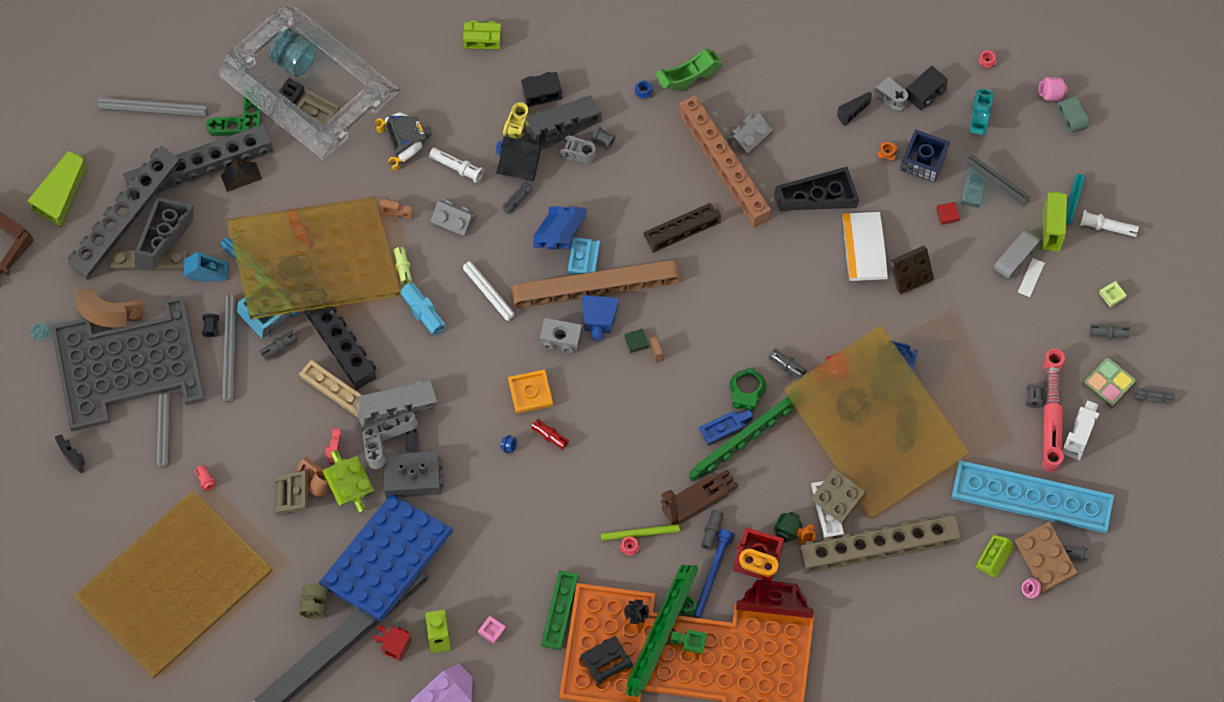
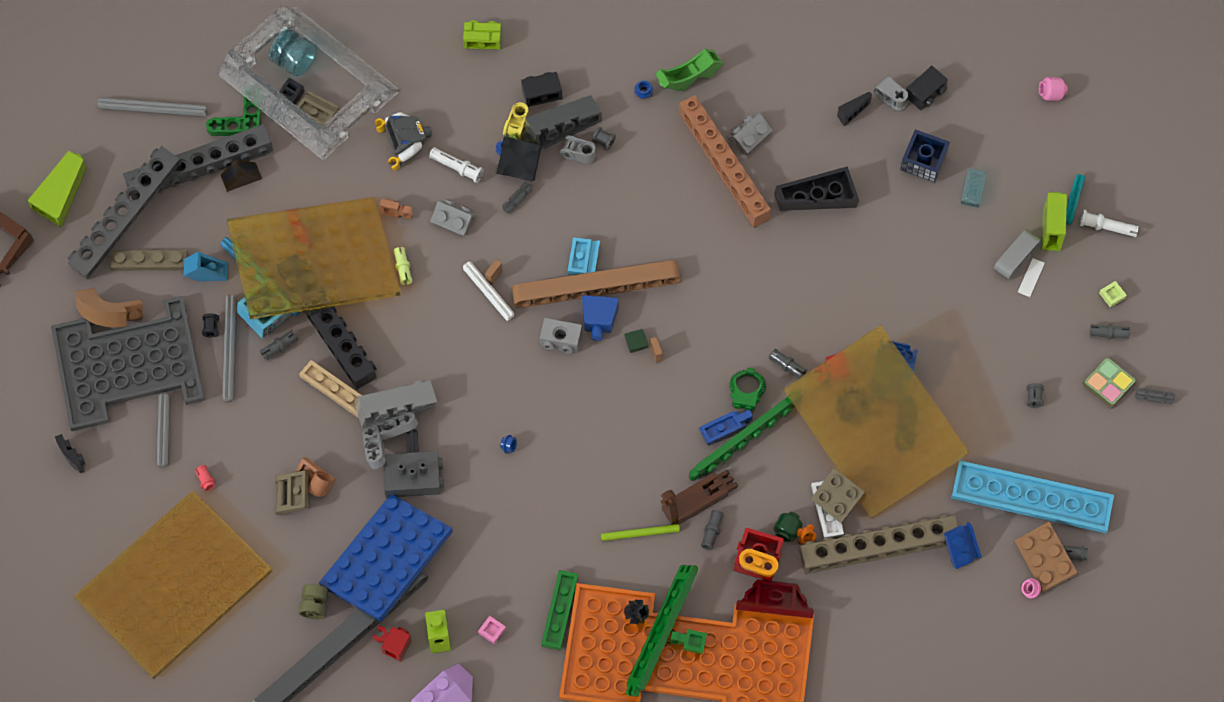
(39, 335): clear light blue plate -> none
(163, 228): dark grey wedge -> none
(334, 444): coral plate -> none
(348, 480): lime plate -> none
(422, 309): medium azure piece -> none
(493, 271): none -> medium nougat tile
(530, 391): light orange plate -> none
(550, 434): red pin -> none
(559, 227): blue brick -> none
(603, 655): black plate -> none
(629, 541): coral plate -> none
(682, 230): dark brown fence -> none
(689, 611): green plate -> none
(725, 538): blue piece -> none
(864, 246): white slope -> none
(892, 148): orange plate -> none
(912, 269): dark brown plate -> none
(948, 213): red tile -> none
(962, 545): none -> blue plate
(981, 111): teal piece -> none
(987, 55): coral plate -> none
(995, 555): lime slope -> none
(997, 179): dark grey axle -> none
(1053, 411): coral piece -> none
(1073, 114): sand green axle -> none
(1083, 427): white hips -> none

